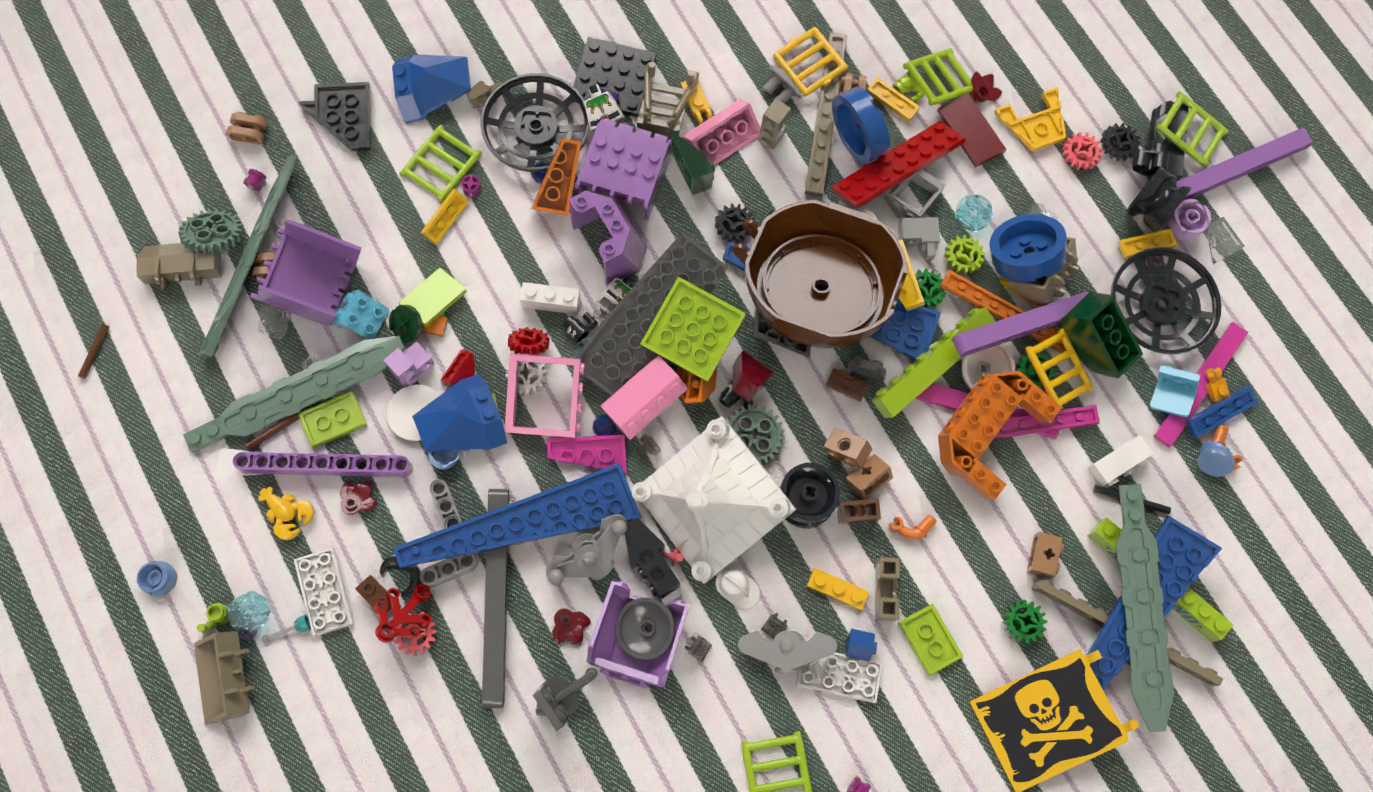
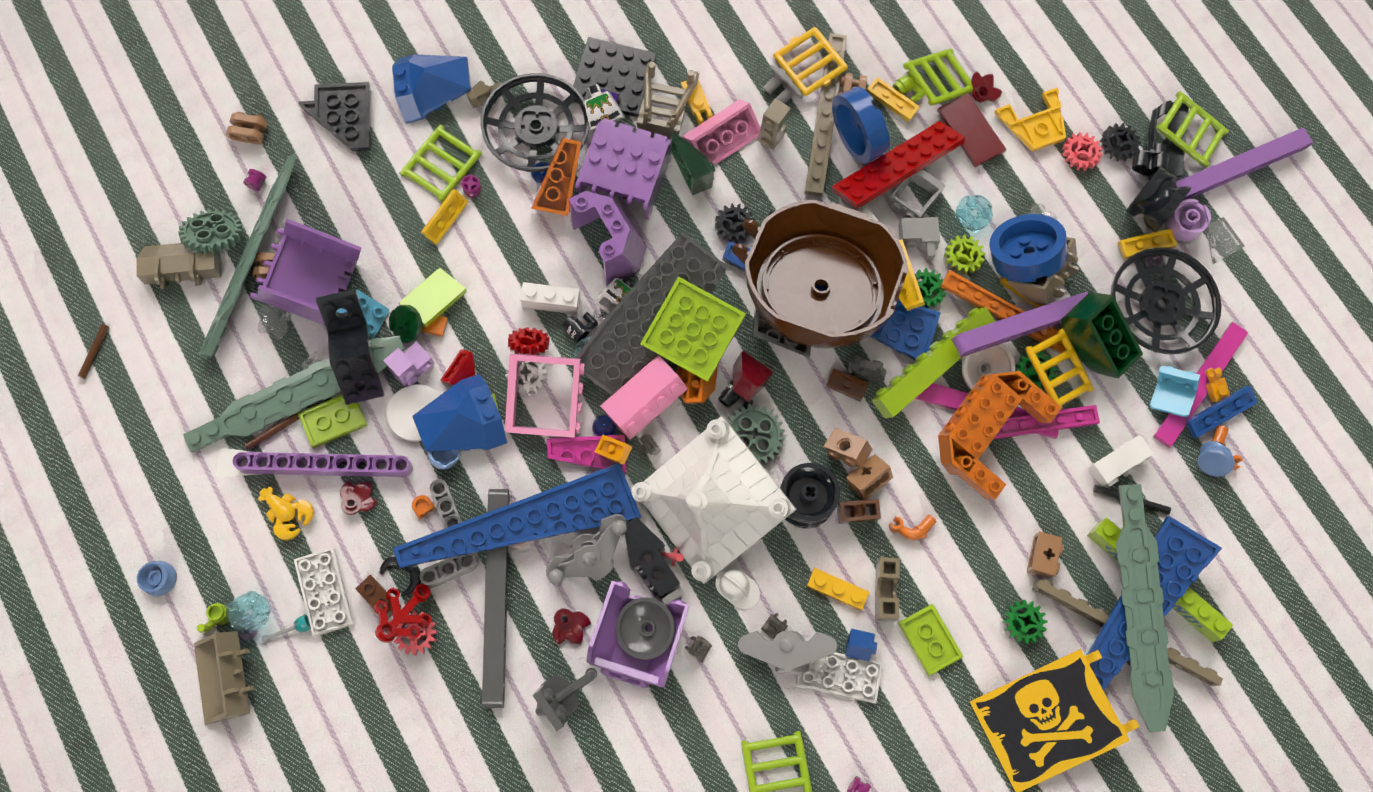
(350, 346): none -> black bracket
(422, 506): none -> orange tile
(613, 449): none -> light orange slope

